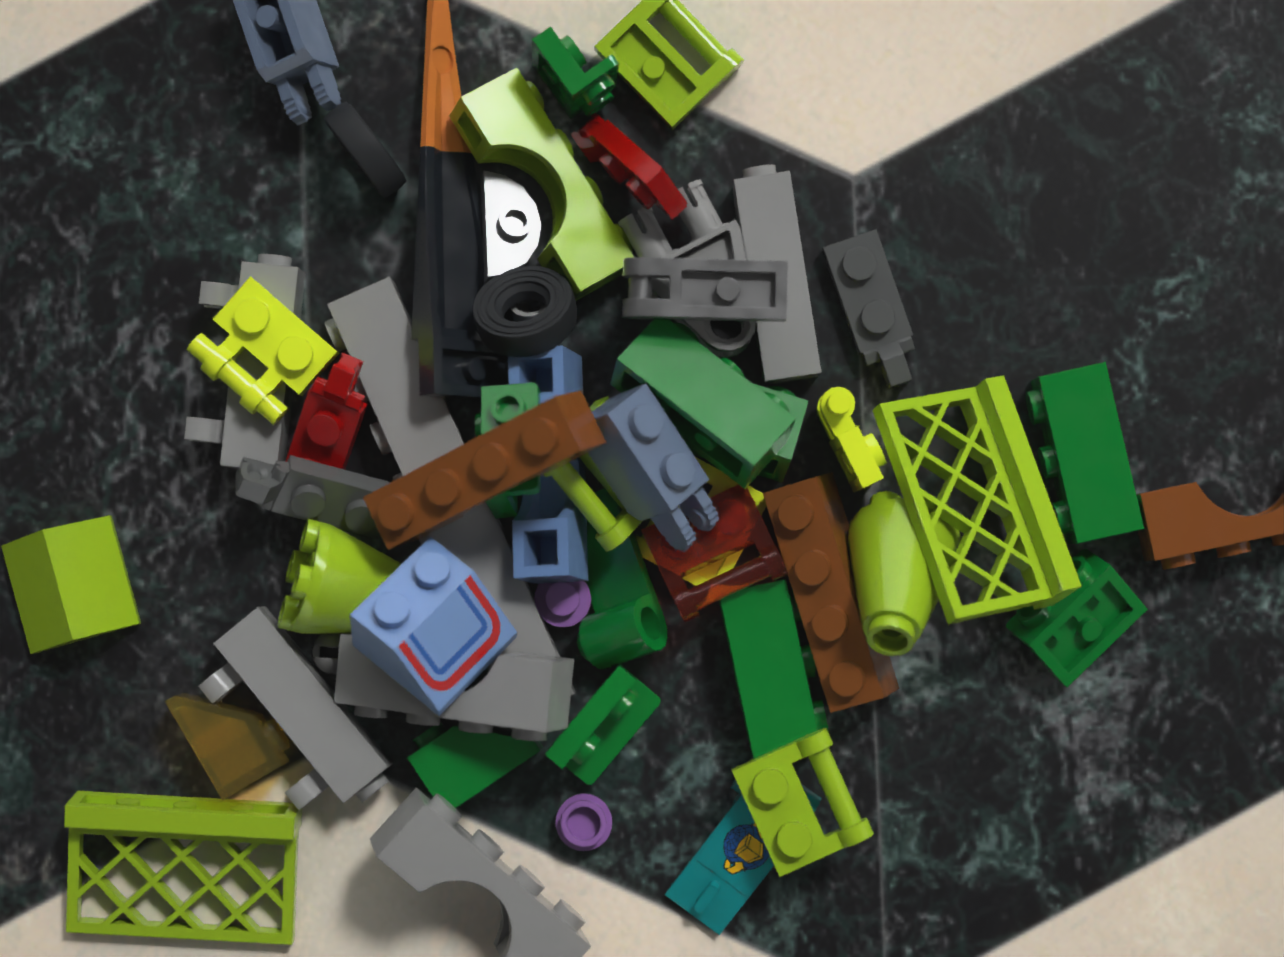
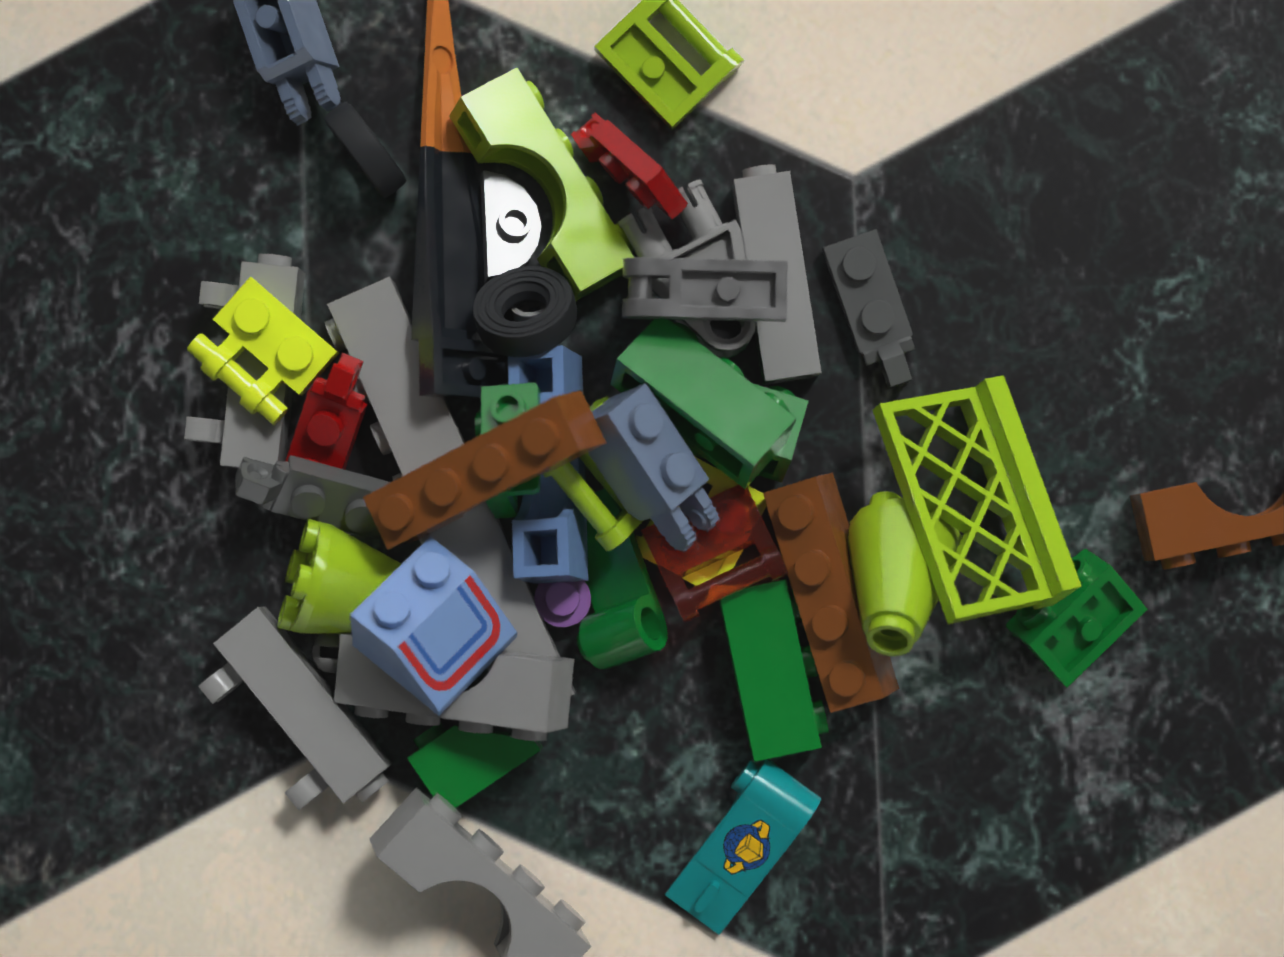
(70, 583): lime slope -> none
(182, 819): lime fence -> none
(230, 741): clear yellow slope -> none
(560, 68): green bracket -> none
(584, 822): medium lavender plate -> none
(604, 725): green bracket -> none
(784, 810): lime plate -> none
(856, 454): neon yellow plate -> none
(1084, 453): green brick -> none

